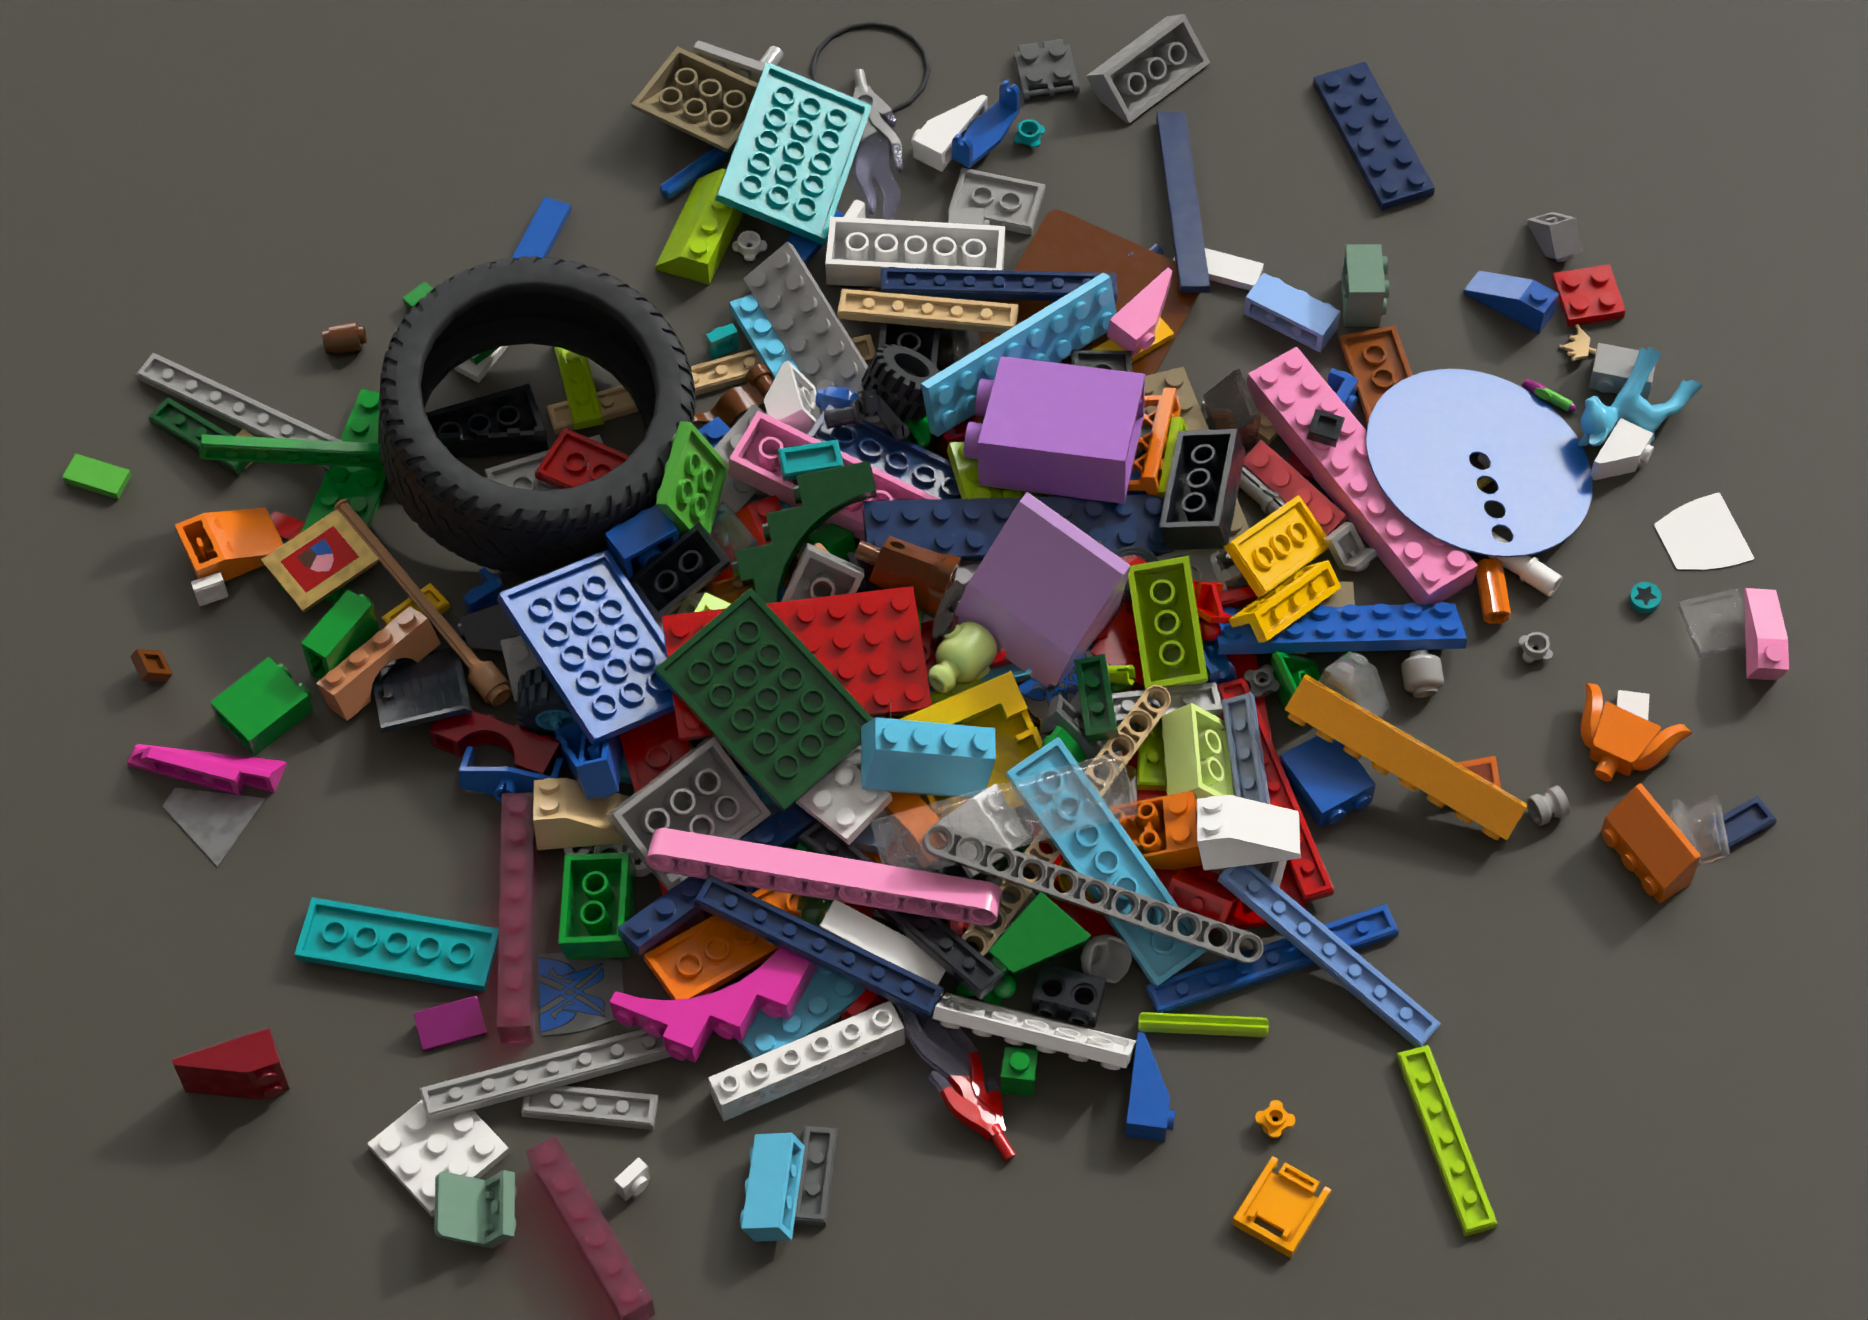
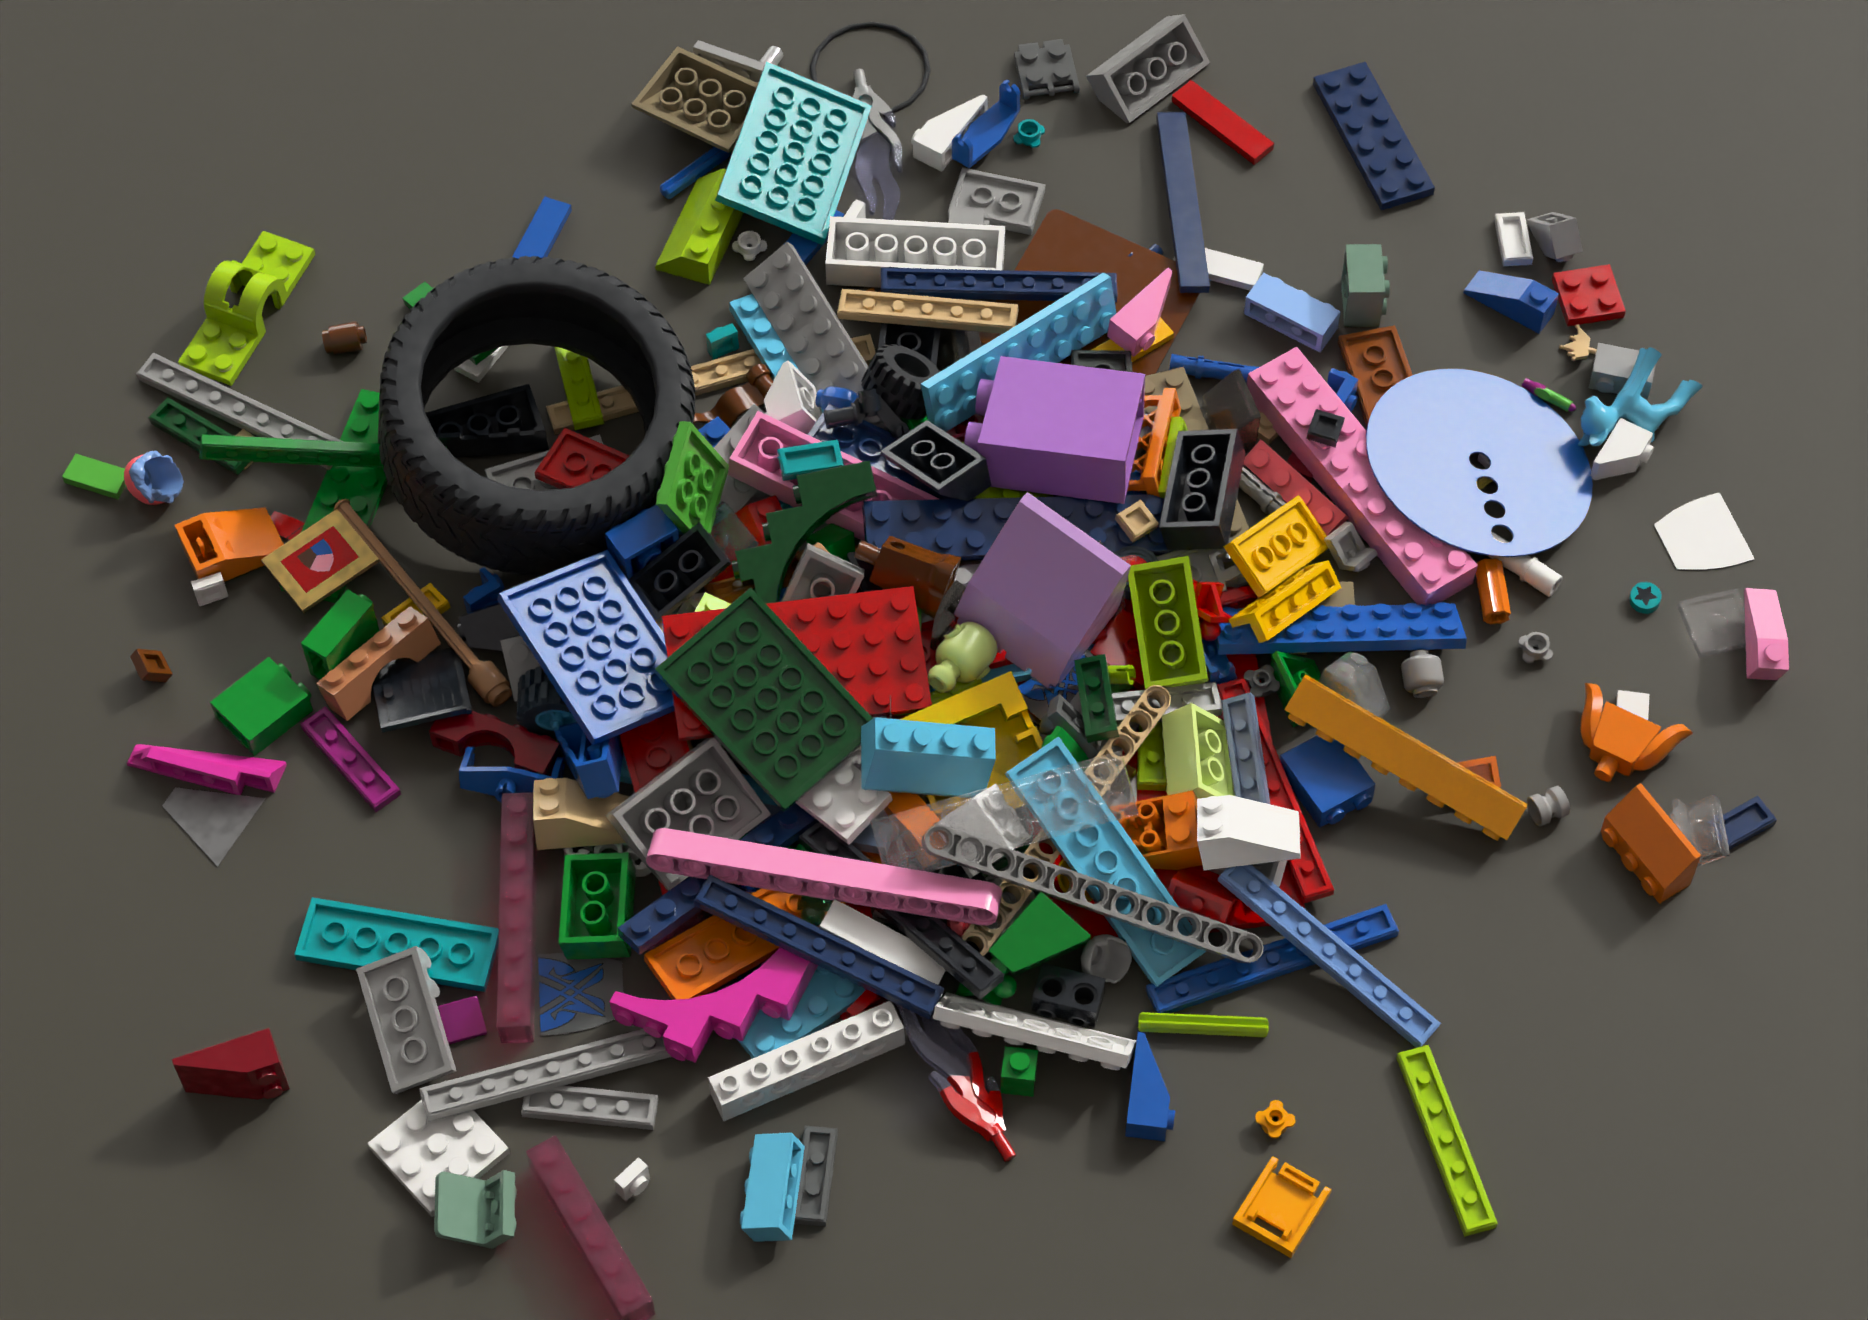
(153, 478): none -> medium blue hair
(233, 334): none -> lime piece
(350, 759): none -> magenta tile
(406, 1019): none -> light grey hinge
(940, 462): none -> black slope
(1136, 521): none -> tan tile
(1208, 368): none -> blue pin
(1222, 122): none -> red tile
(1513, 239): none -> white tile

